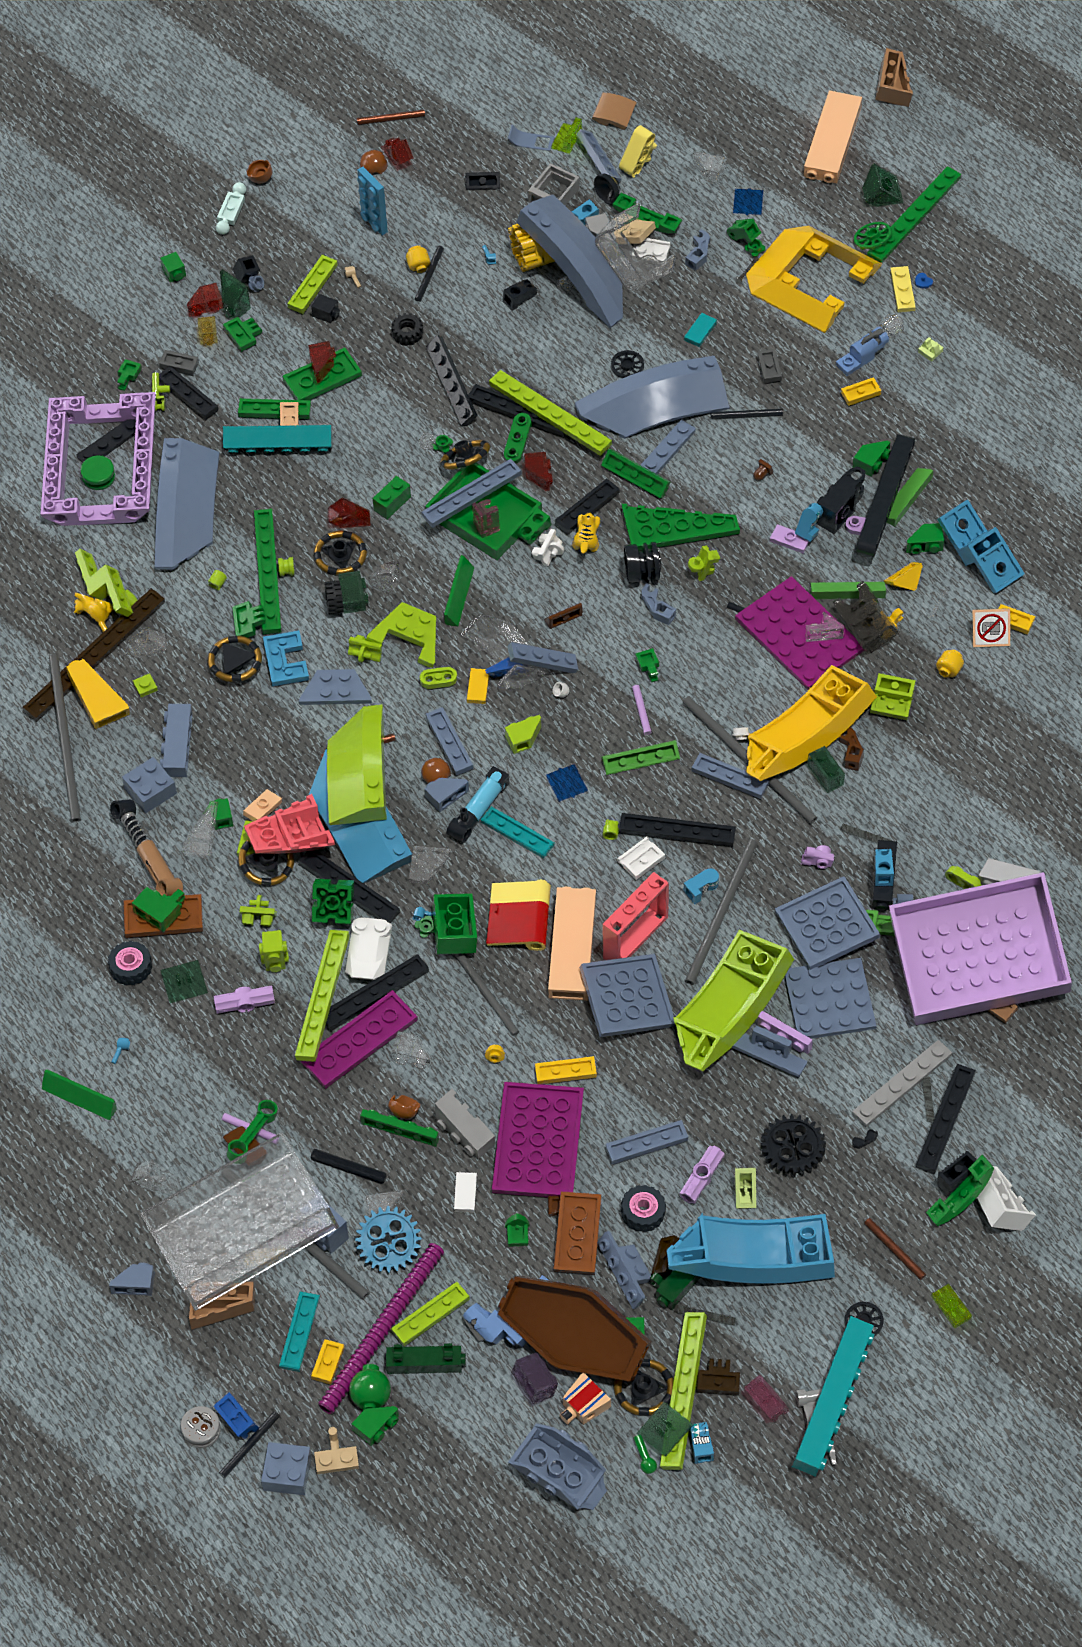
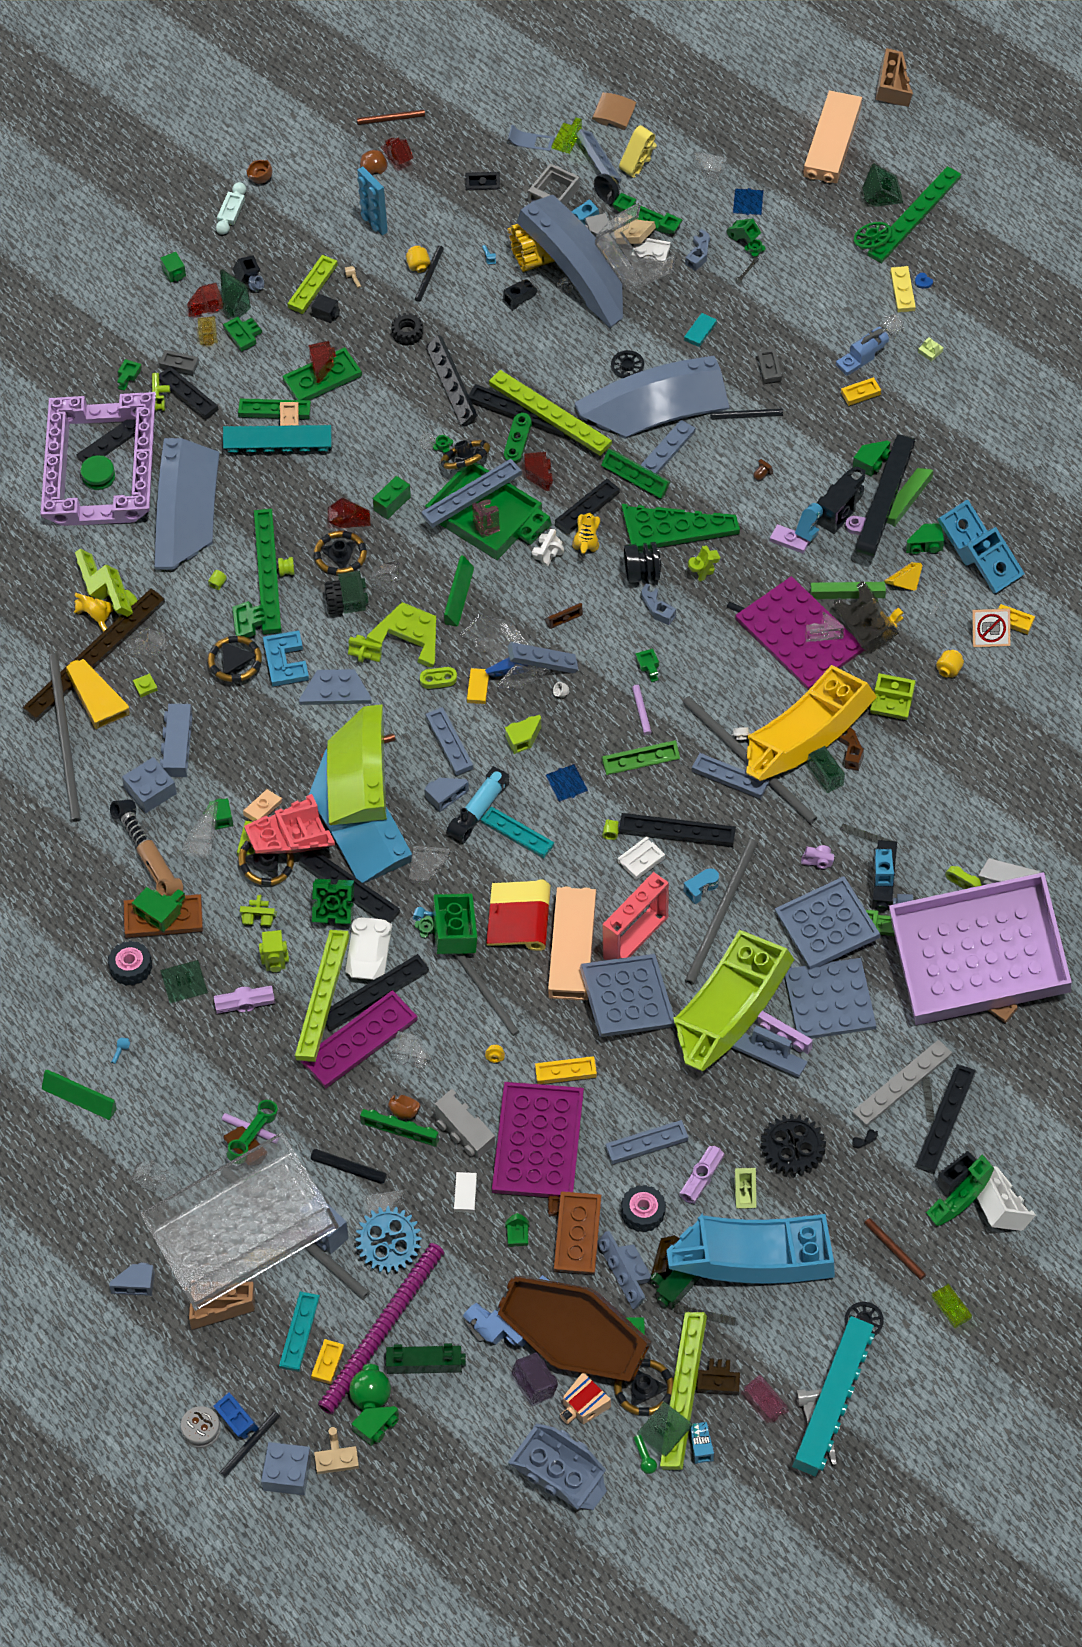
(430, 1314): lime plate -> none
(435, 769): dark orange hair -> none
(774, 285): yellow slope -> none

